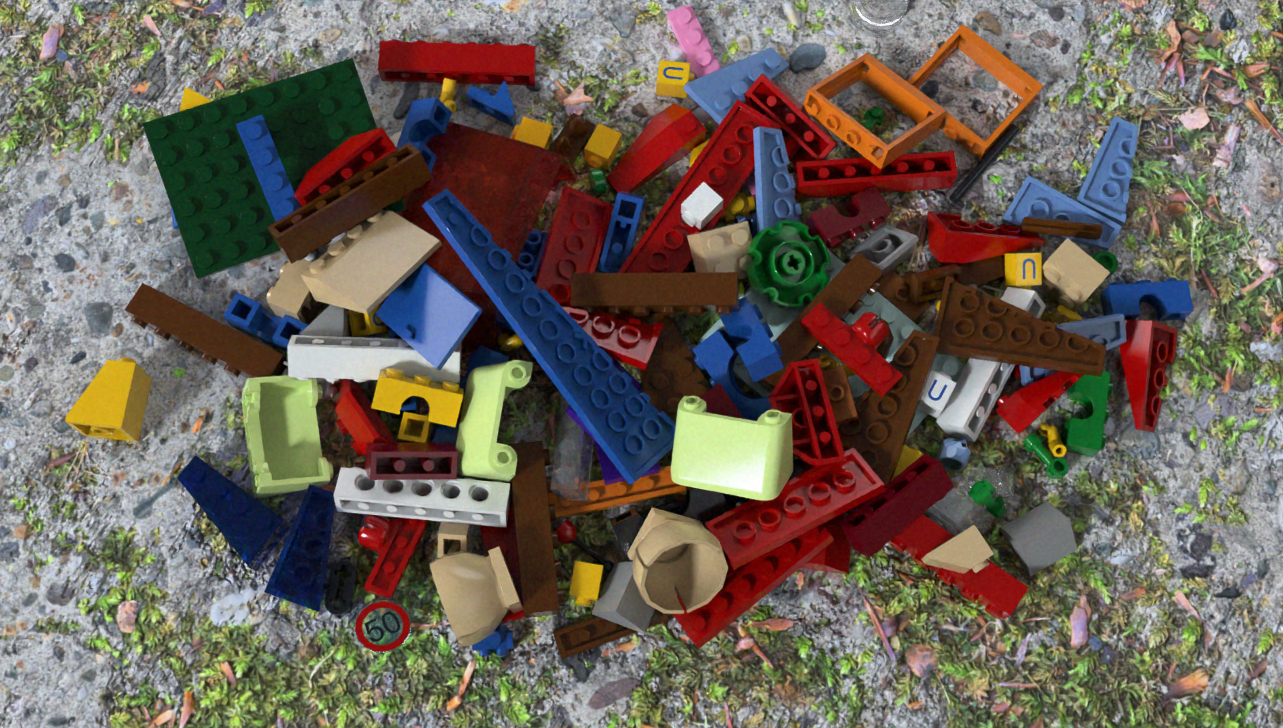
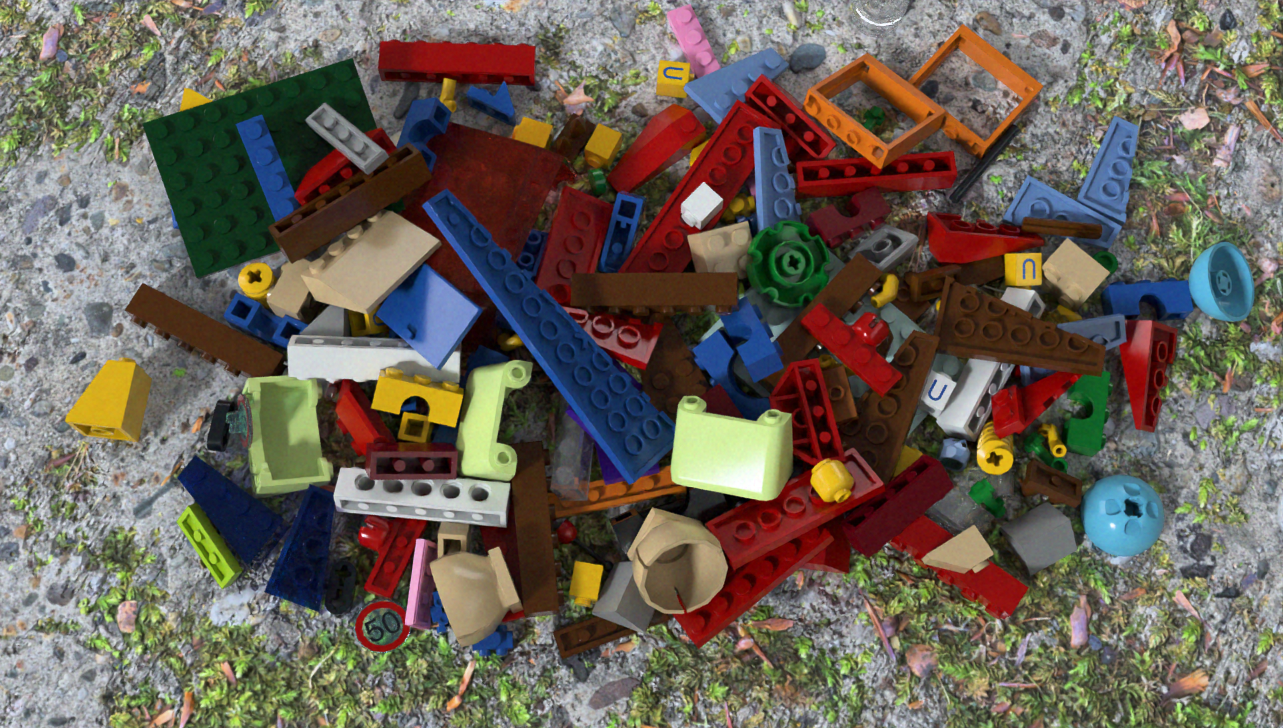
(209, 545): none -> lime plate
(219, 429): none -> black beam
(241, 421): none -> clear light blue piece
(256, 281): none -> yellow piece
(347, 138): none -> light grey tile
(421, 585): none -> bright pink tile
(438, 614): none -> blue piece
(832, 480): none -> yellow head
(889, 292): none -> yellow arm
(994, 454): none -> yellow piece
(1007, 411): none -> red plate
(1053, 483): none -> reddish brown tile
(1112, 523): none -> medium azure piece
(1222, 283): none -> medium azure piece

